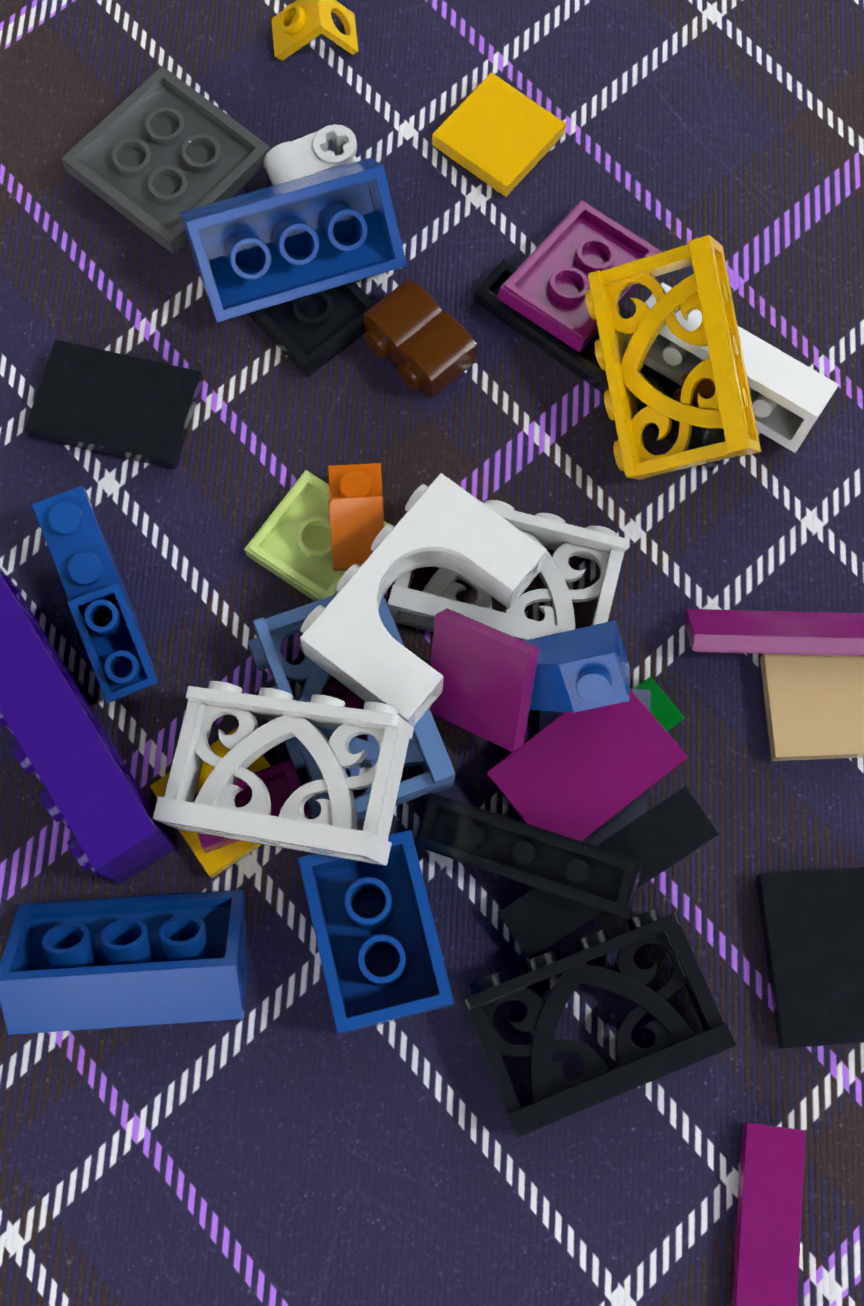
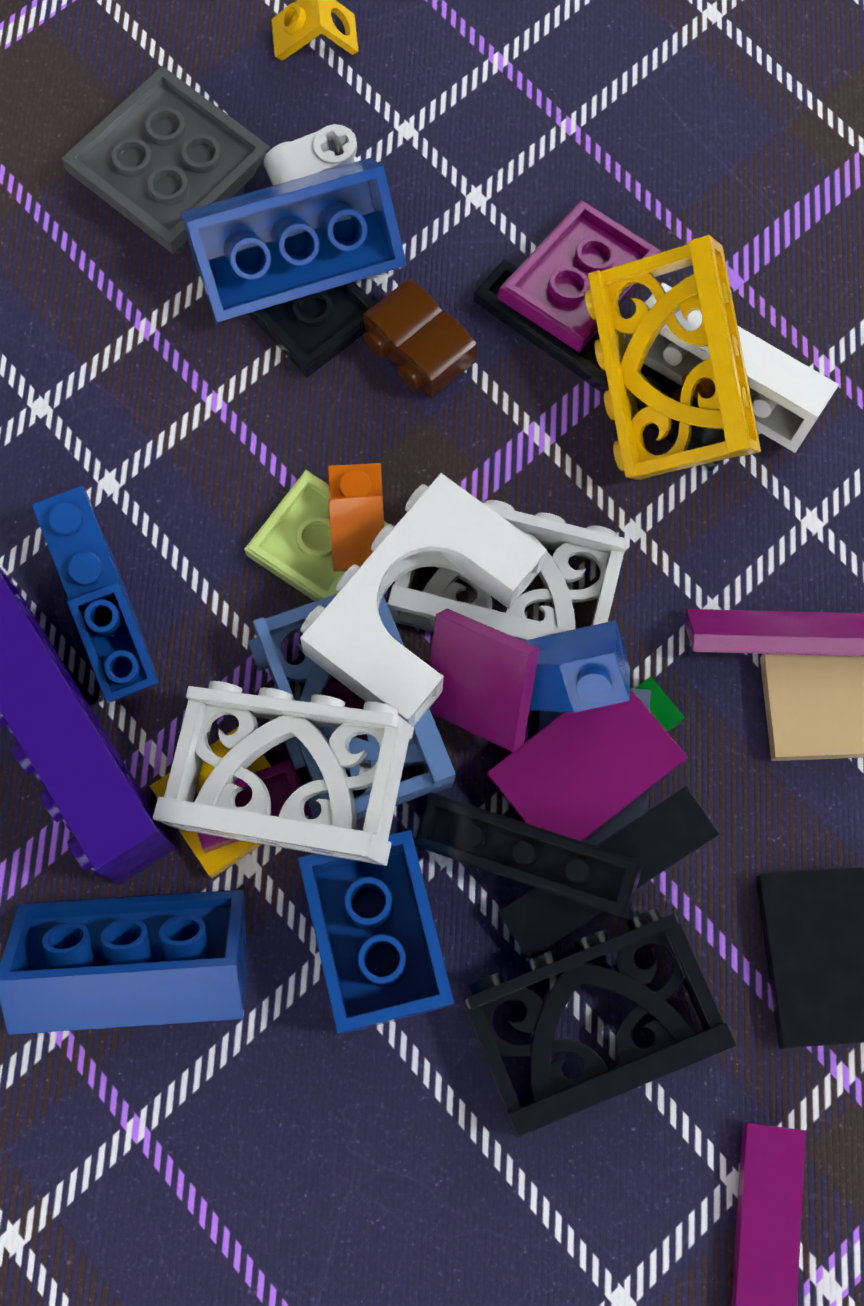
(114, 404): black tile -> none
(498, 134): yellow tile -> none

